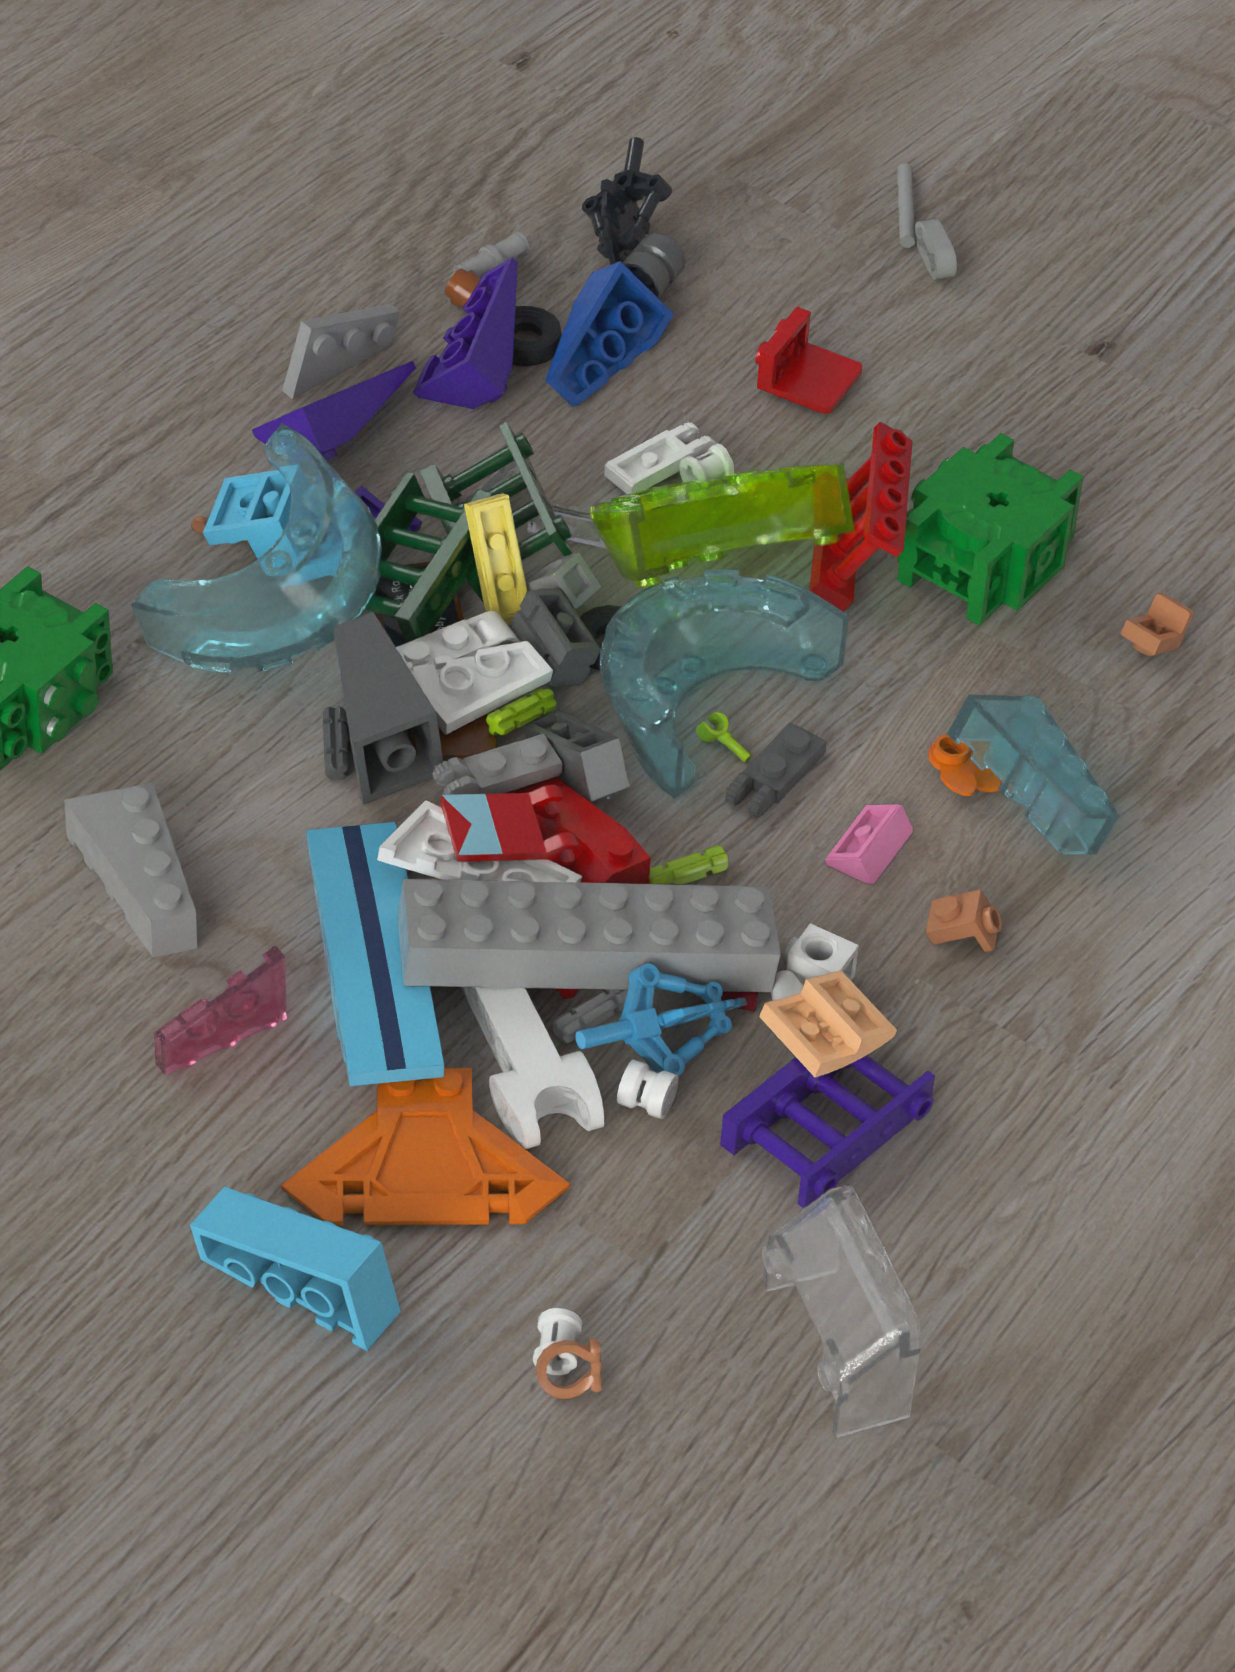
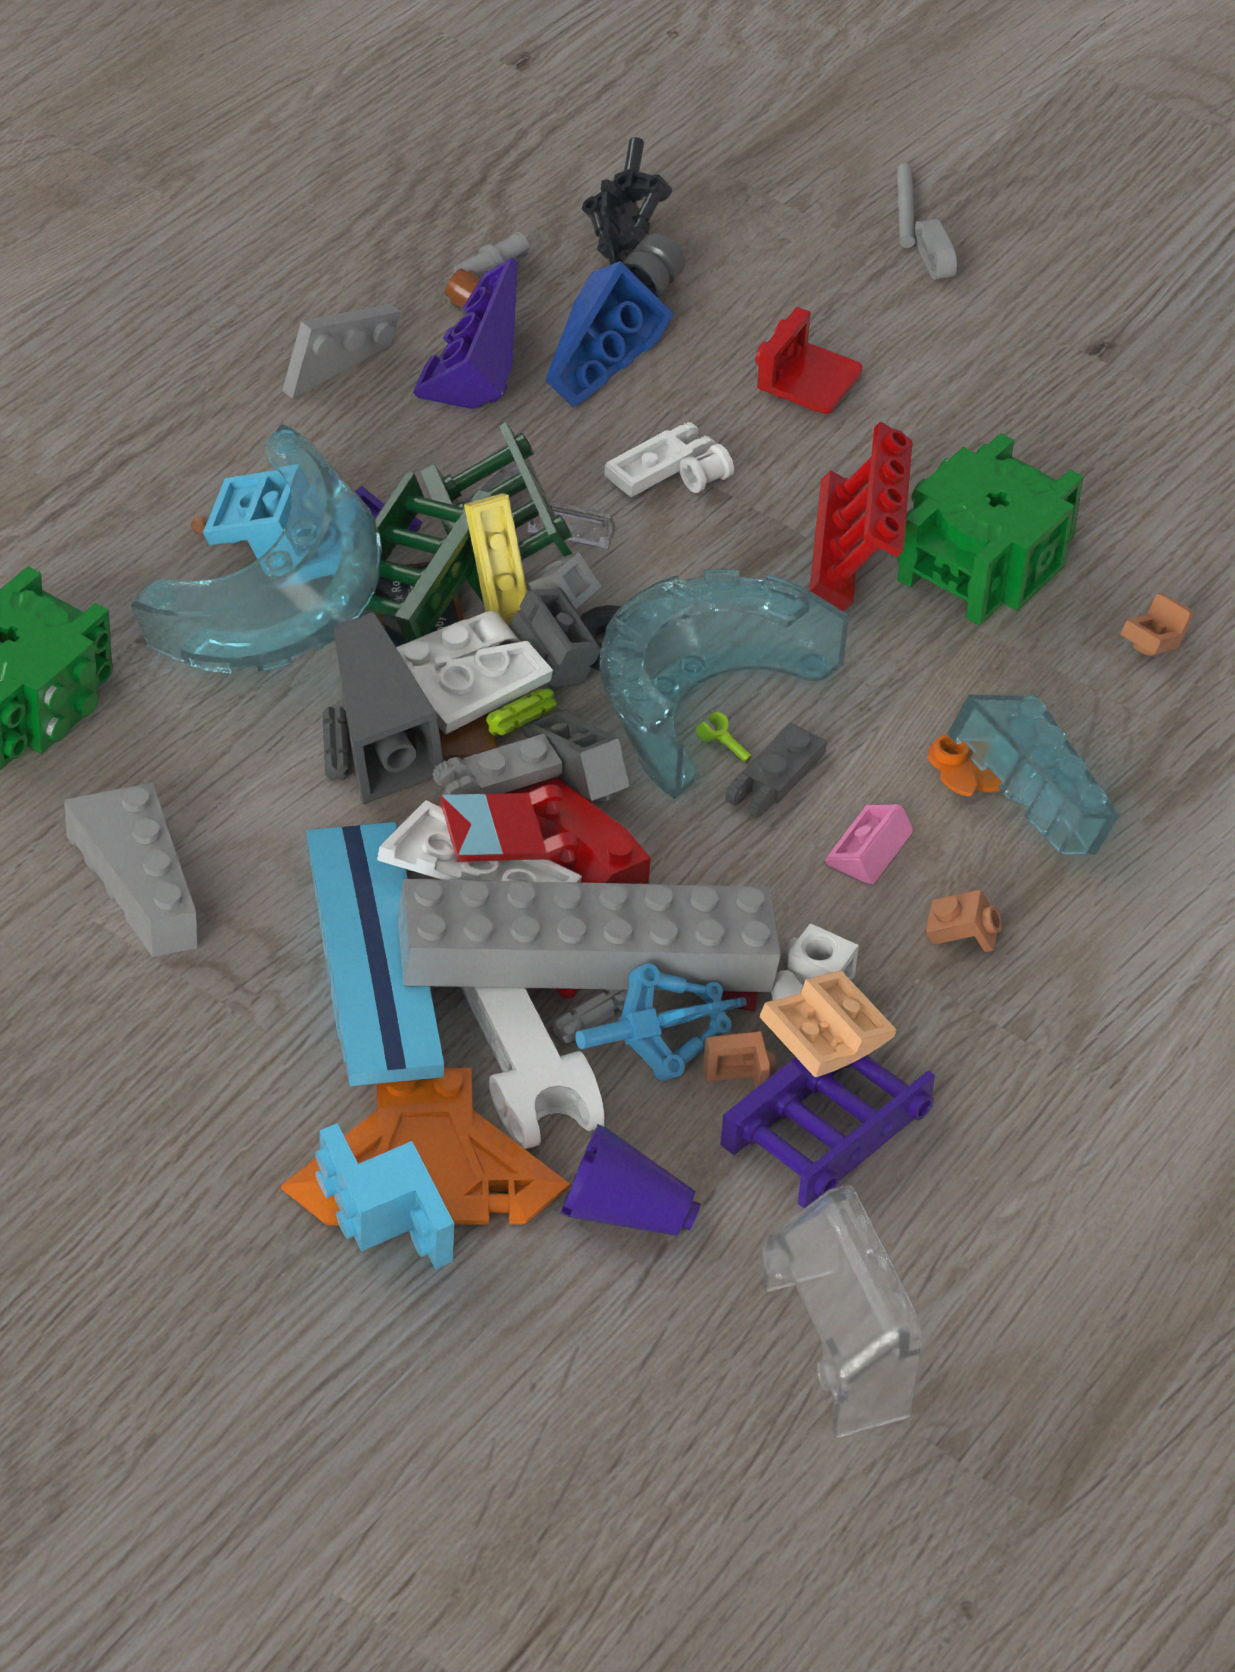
(242, 1010): clear pink wing -> none
(300, 1262): medium azure wedge -> none
(340, 415): dark purple wedge -> none
(385, 1197): none -> medium azure bracket
(541, 349): black tyre -> none
(568, 1329): white bush -> none
(590, 1380): nougat piece -> none
(628, 1189): none -> dark purple cone
(647, 1089): white wheel -> none
(690, 867): lime axle -> none
(695, 518): clear neon green windscreen -> none
(738, 1057): none -> nougat bracket

